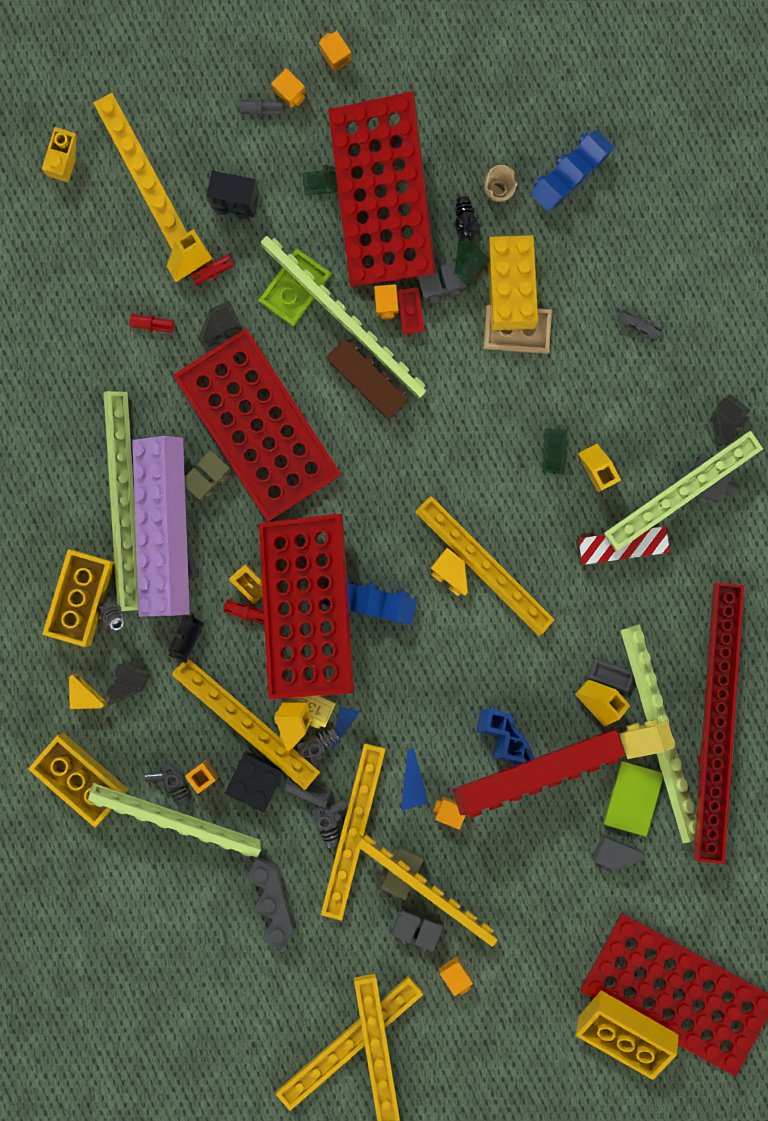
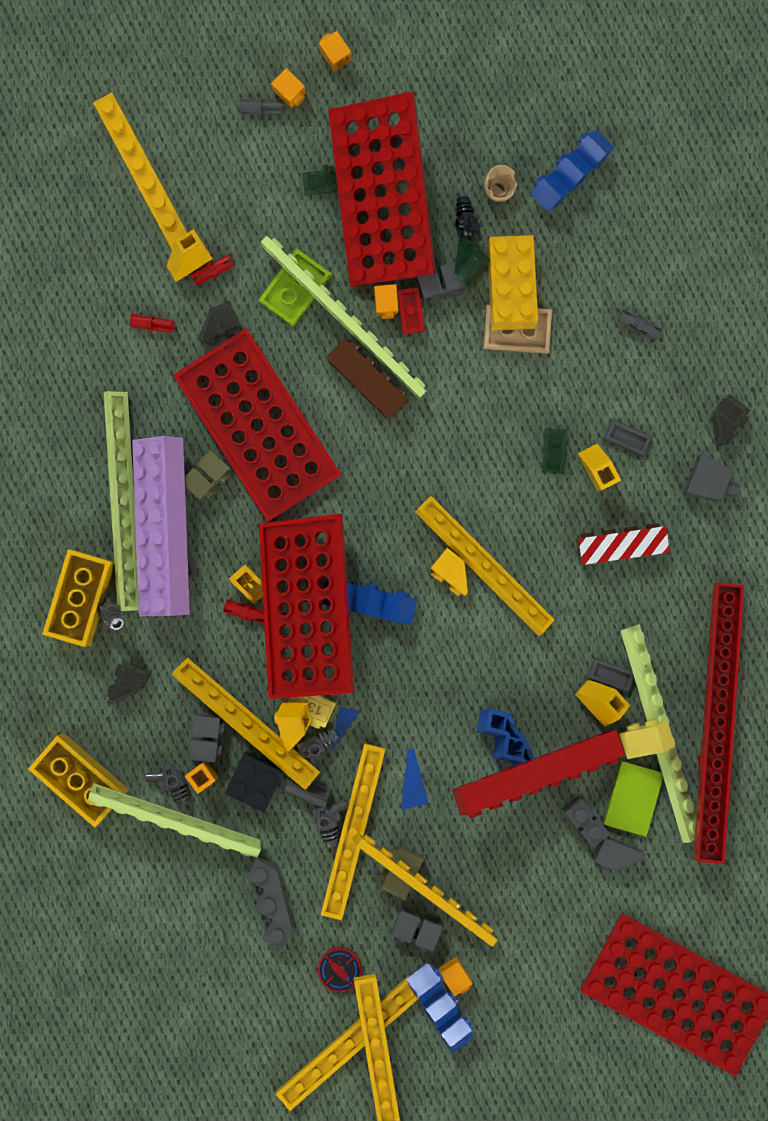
(60, 155): yellow slope -> none
(83, 695): yellow slope -> none
(190, 629): black hinge -> none
(206, 749): none -> dark grey piece
(233, 194): black brick -> none
(339, 968): none -> tile
(440, 1007): none -> brick
(448, 813): light orange brick -> none
(586, 821): none -> dark grey piece
(627, 438): none -> dark grey tile
(627, 1035): yellow brick -> none
(683, 491): yellowish green plate -> none

